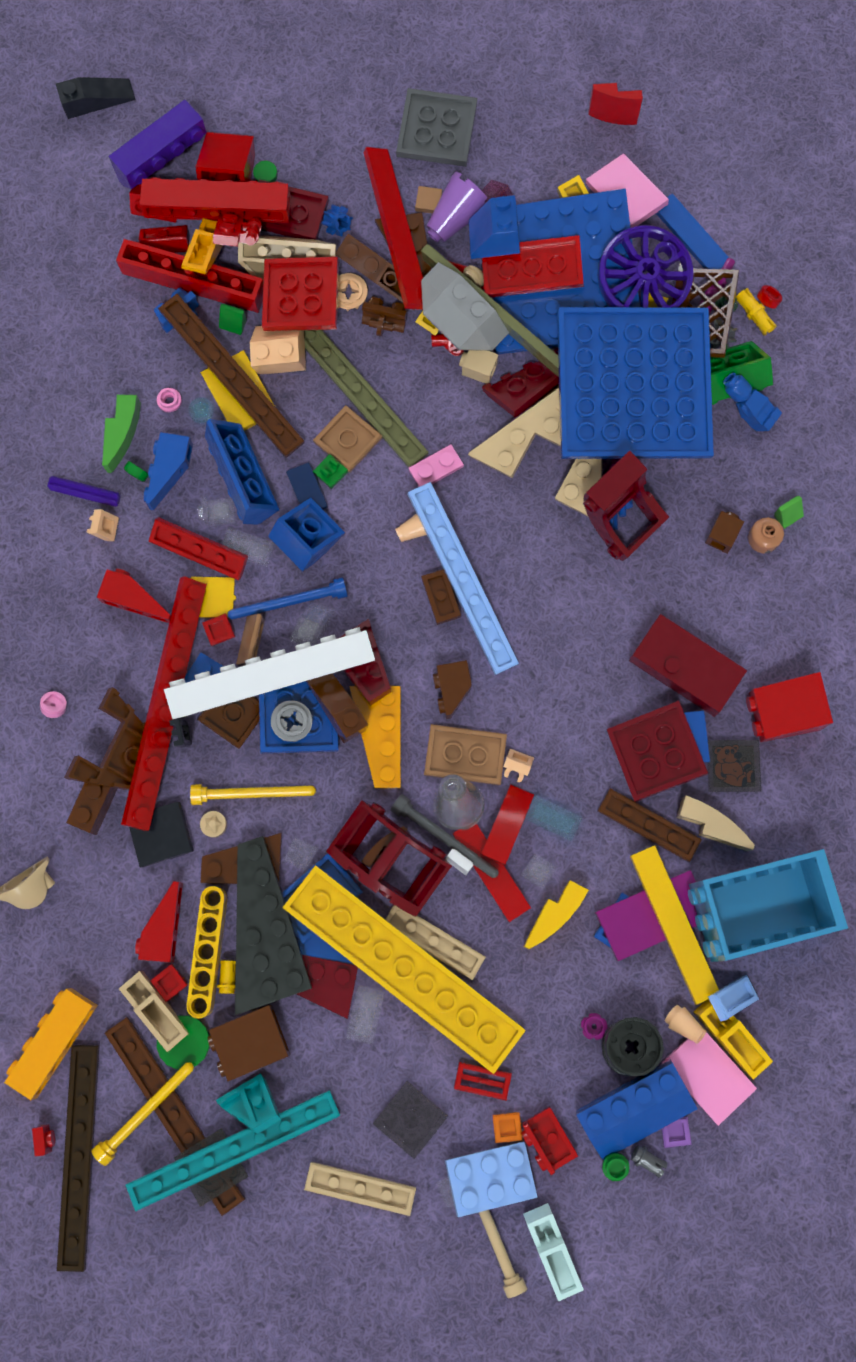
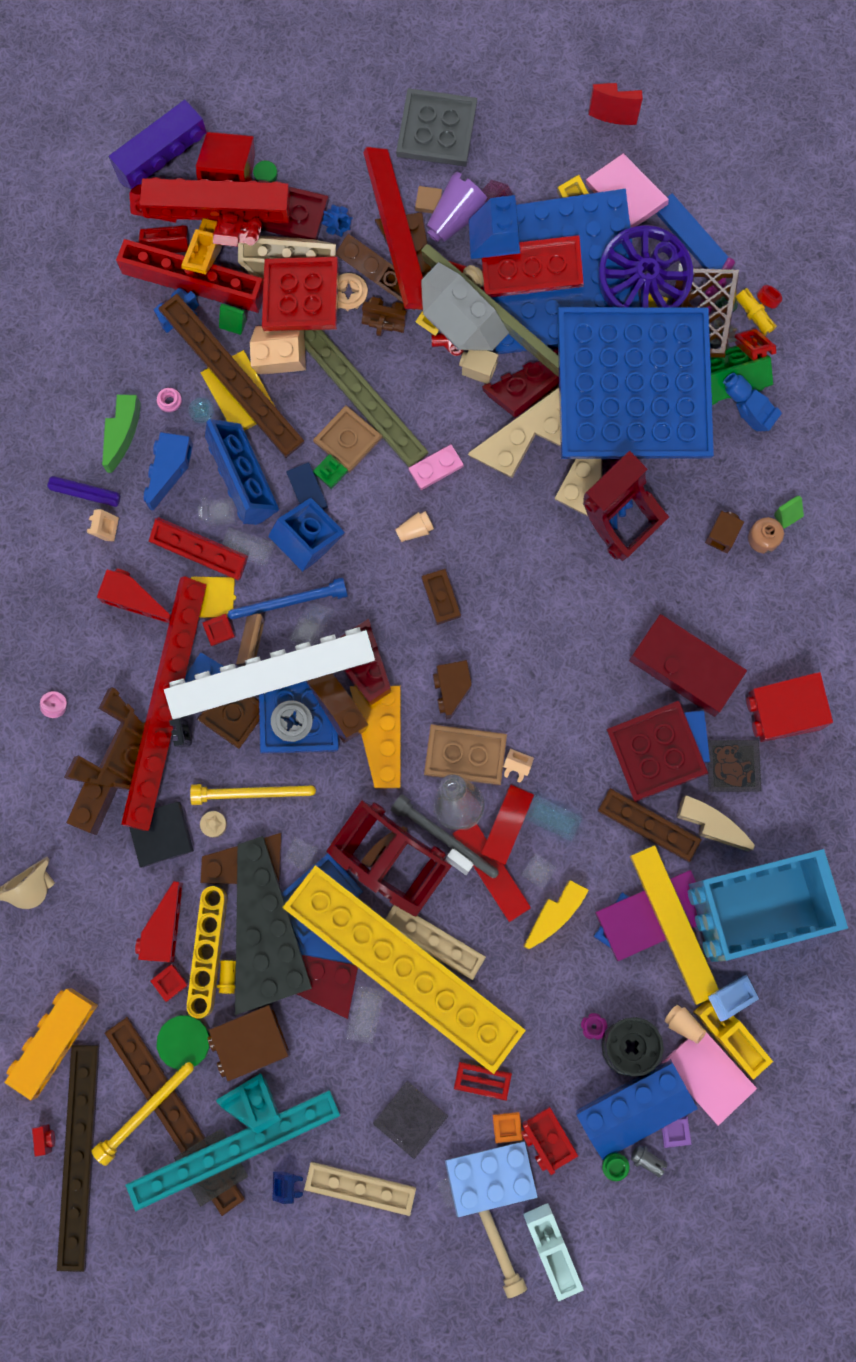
(89, 94): black slope -> none
(135, 471): green tile -> none
(154, 1011): tan slope -> none
(284, 1187): none -> clear blue tile
(462, 578): light blue tile -> none
(750, 346): none -> red tile

